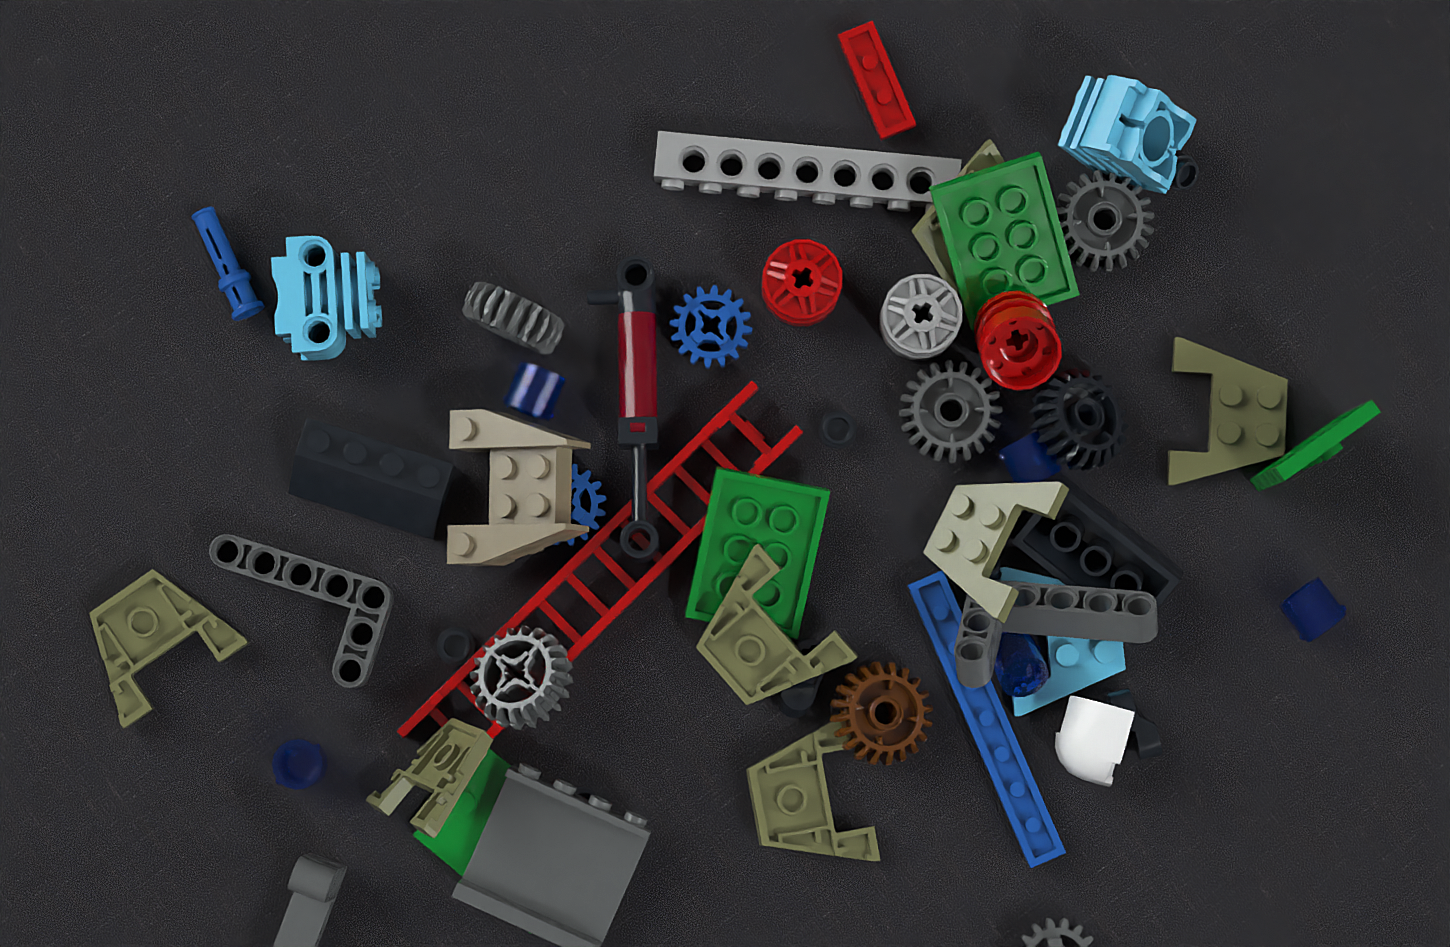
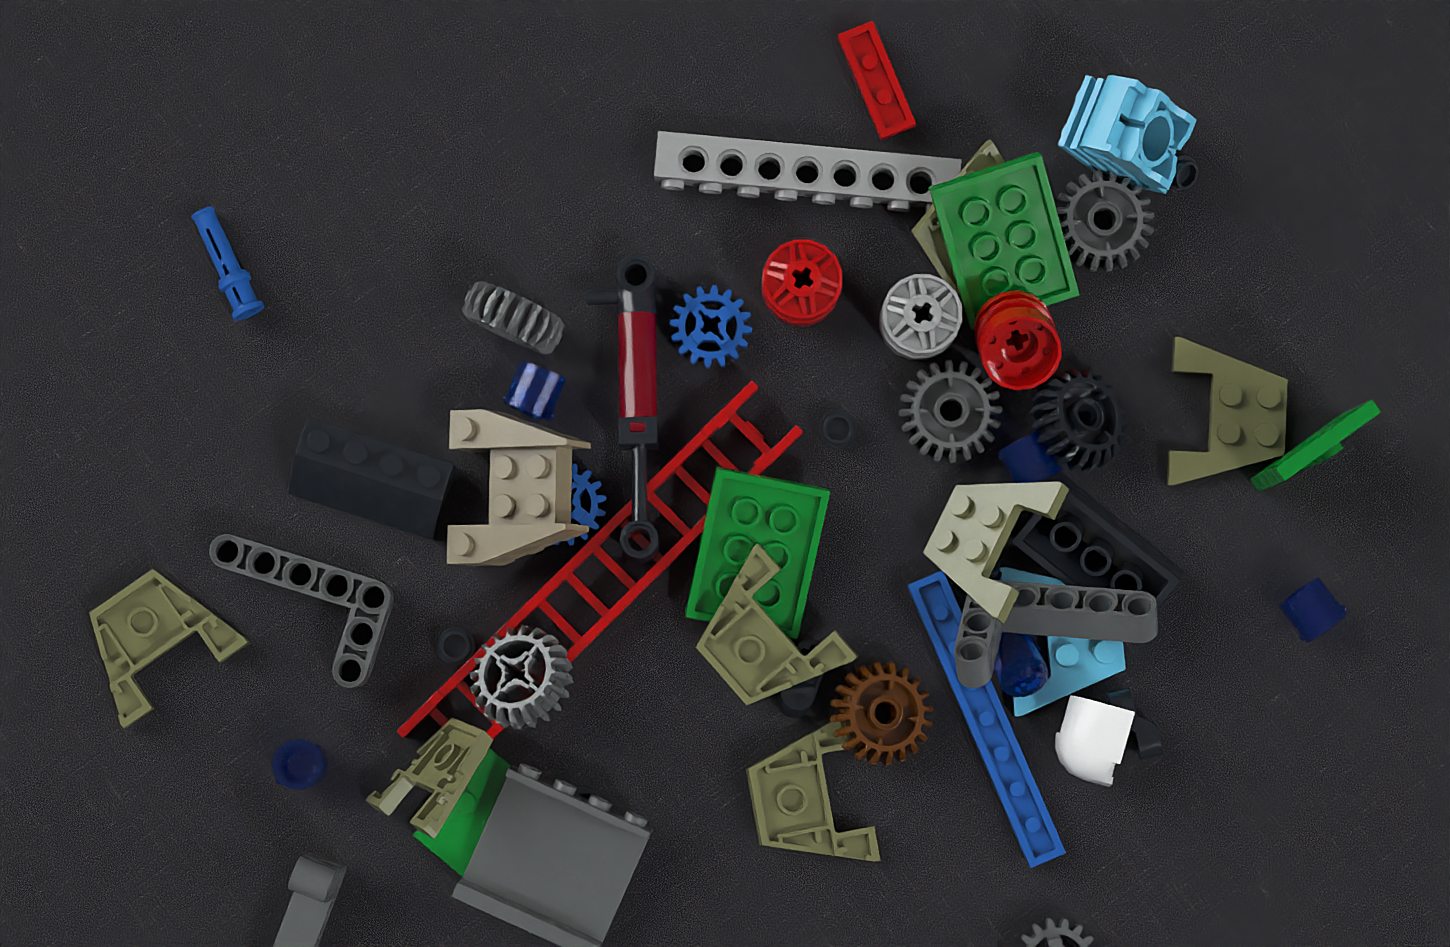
(323, 297): medium azure piece -> none

